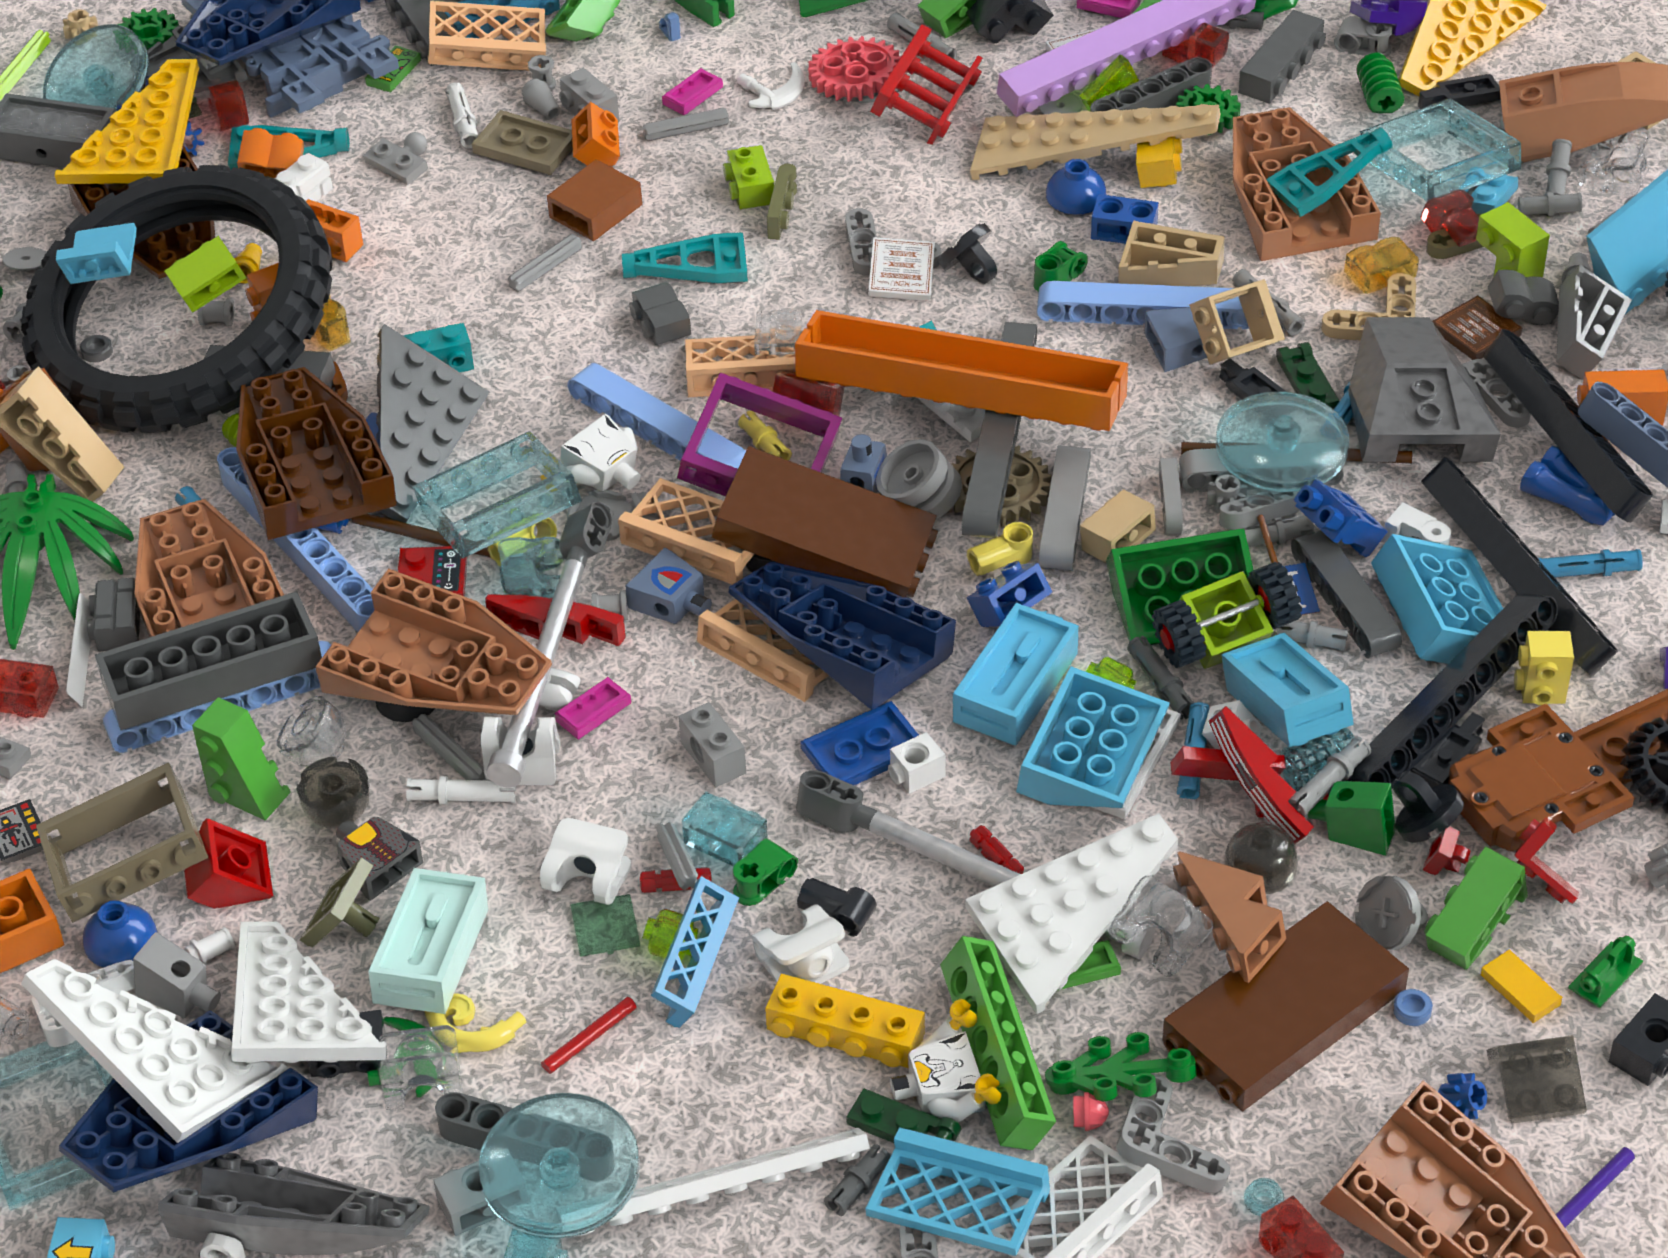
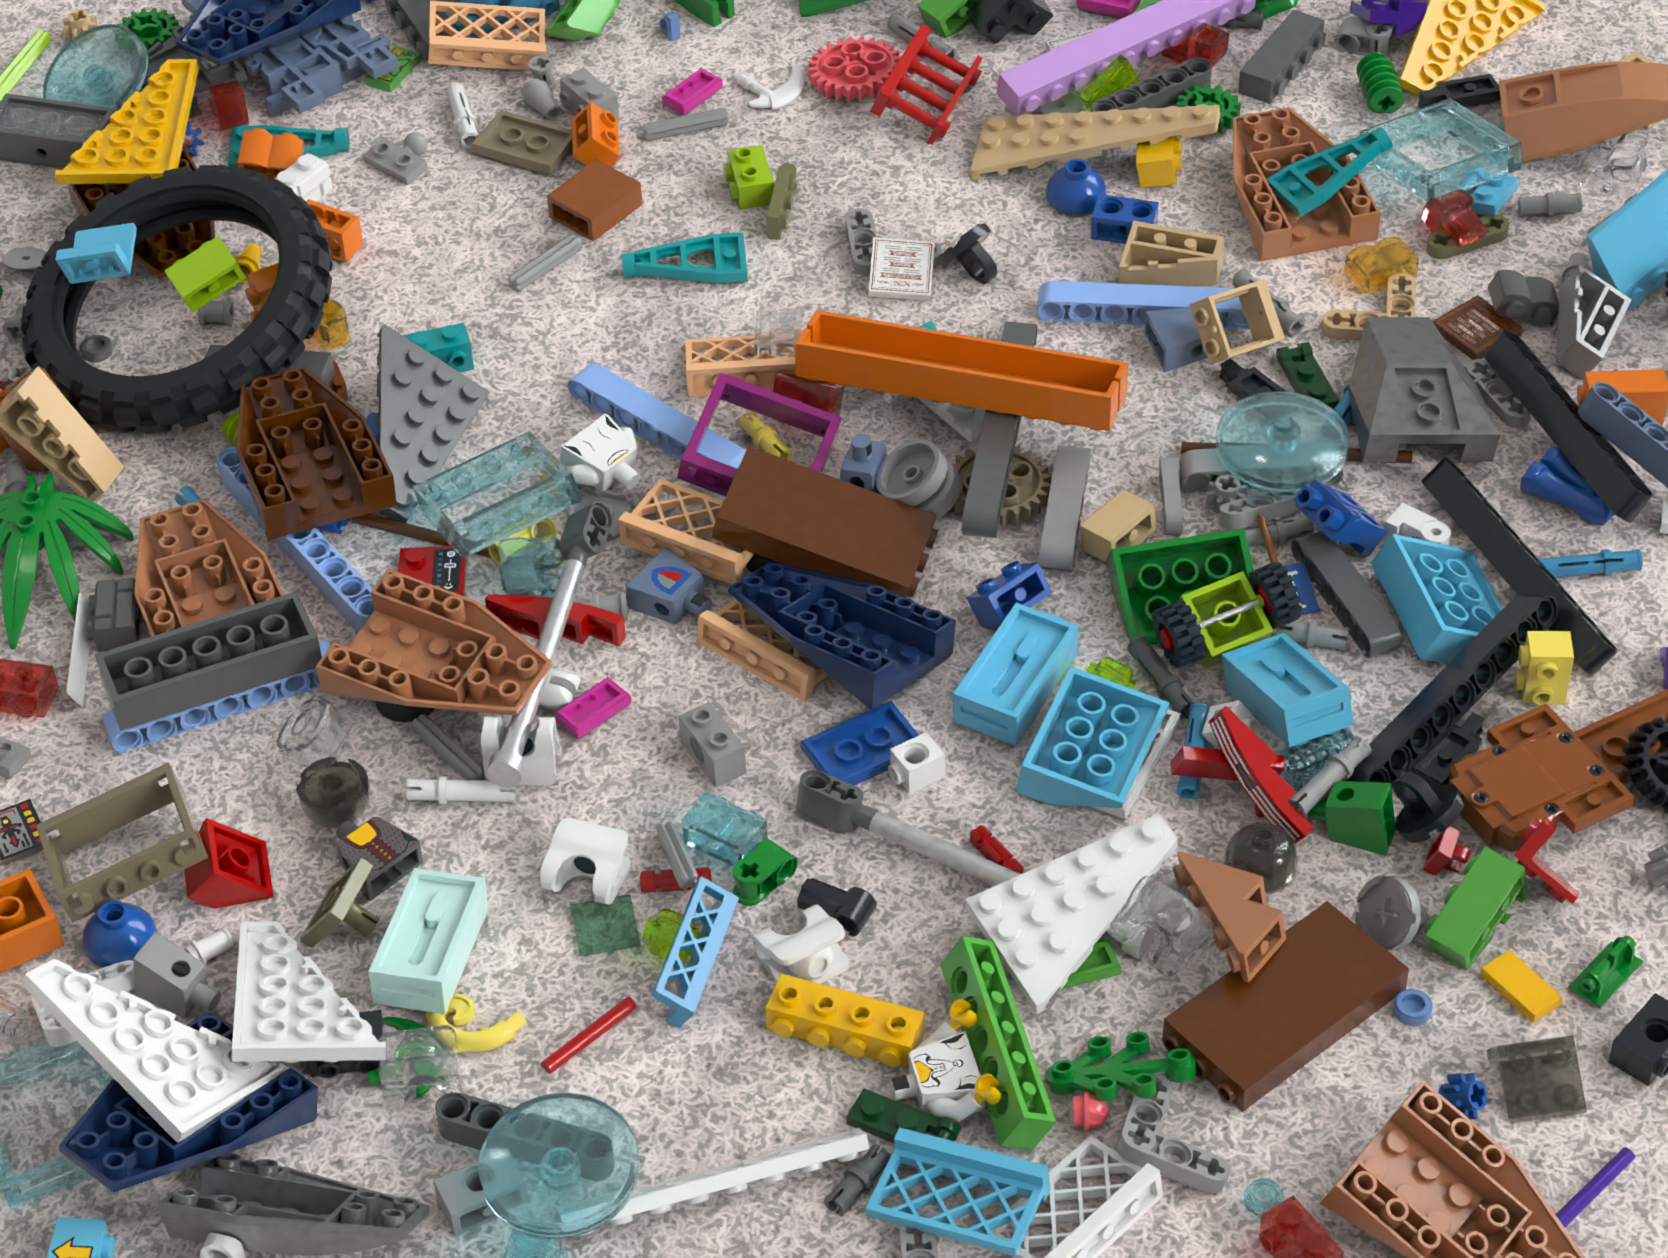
(235, 762): bright green wedge -> none
(660, 313): dark grey brick -> none
(1012, 546): light yellow piece -> none
(1058, 264): green piece -> none
(1513, 240): lime brick -> none
(1559, 167): light grey pin -> none

